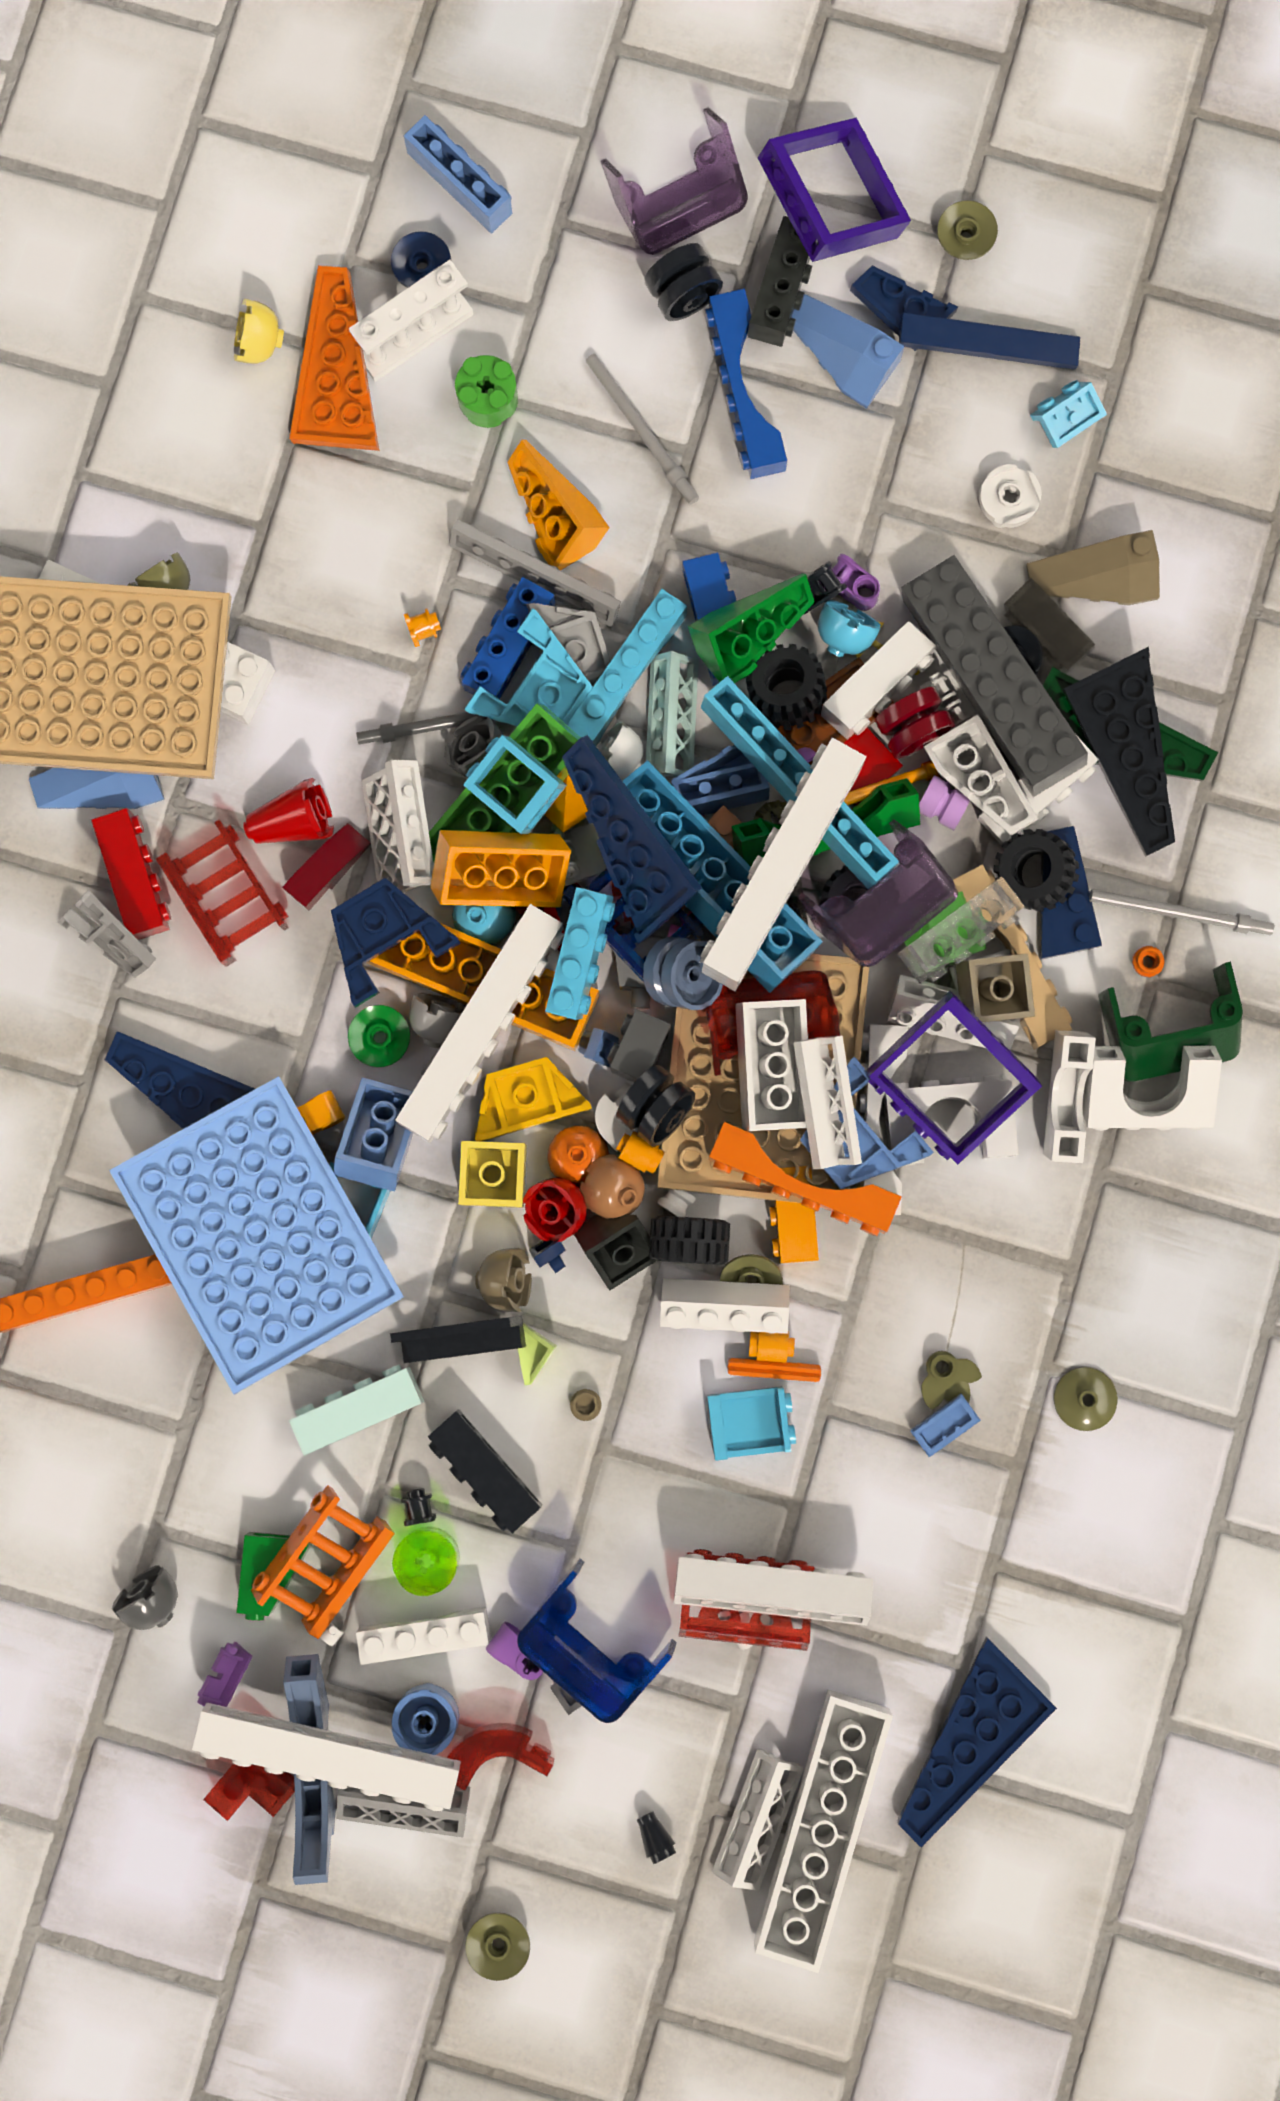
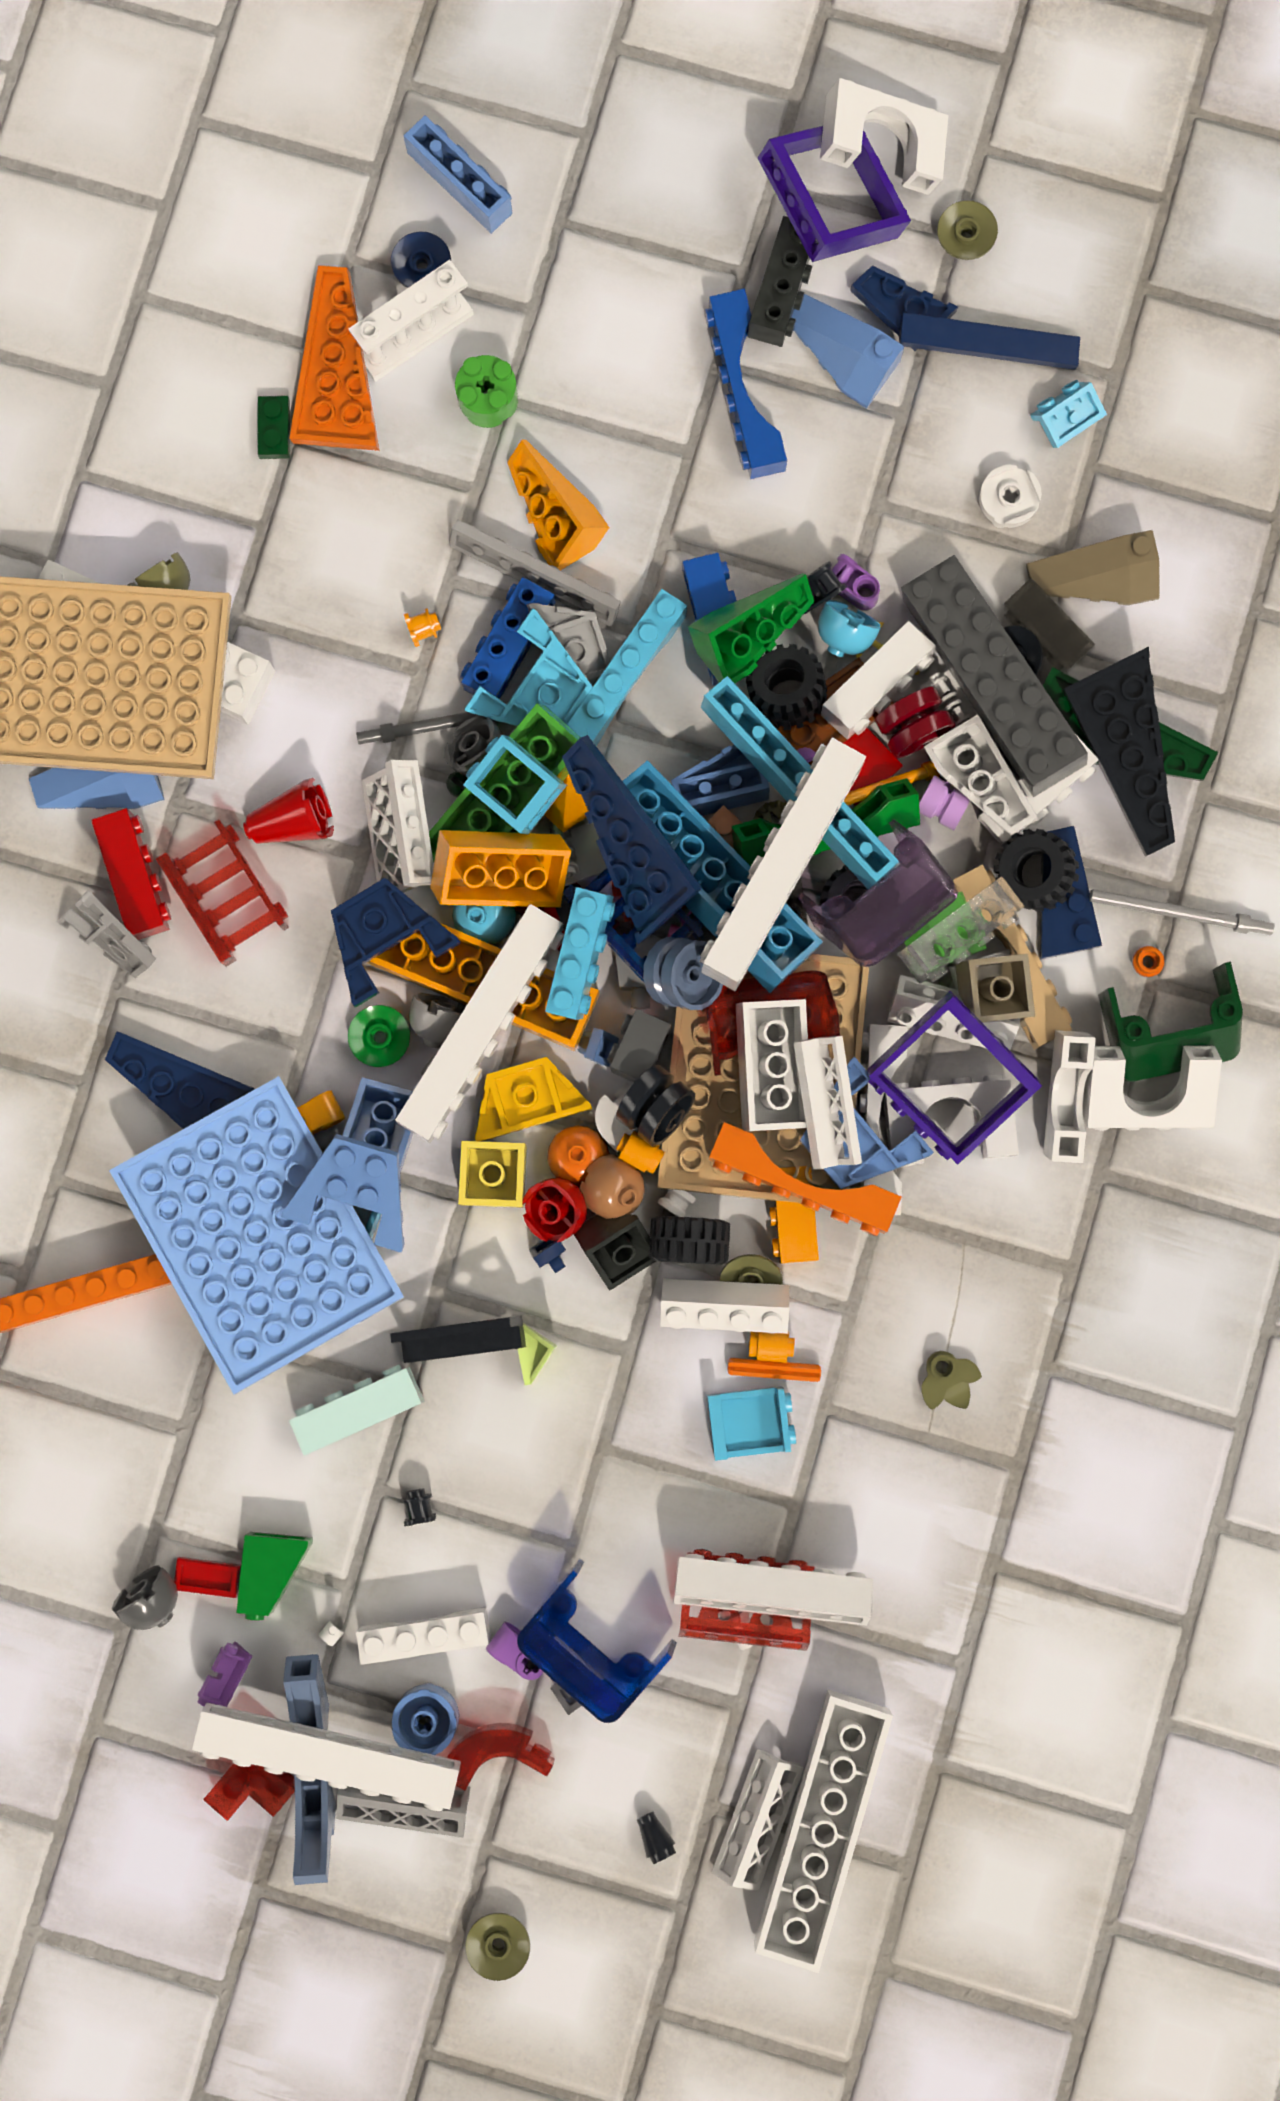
(207, 1577): none -> red tile
(257, 333): light yellow cylinder -> none
(273, 427): none -> dark green plate
(326, 866): dark red slope -> none
(335, 1588): orange fence -> none
(356, 1176): none -> medium blue wing
(410, 1570): clear neon green brick -> none
(453, 787): none -> dark green hinge
(484, 1471): black brick -> none
(504, 1280): dark tan cylinder -> none
(585, 1404): dark tan plate -> none
(622, 750): white cylinder -> none
(666, 713): light aqua fence -> none
(675, 474): light grey bar -> none
(683, 281): black wheel -> none
(689, 203): clear purple windscreen -> none
(917, 127): none -> white arch
(945, 1425): medium blue plate -> none
(984, 1727): dark blue wing -> none
(1069, 1399): olive dish -> none

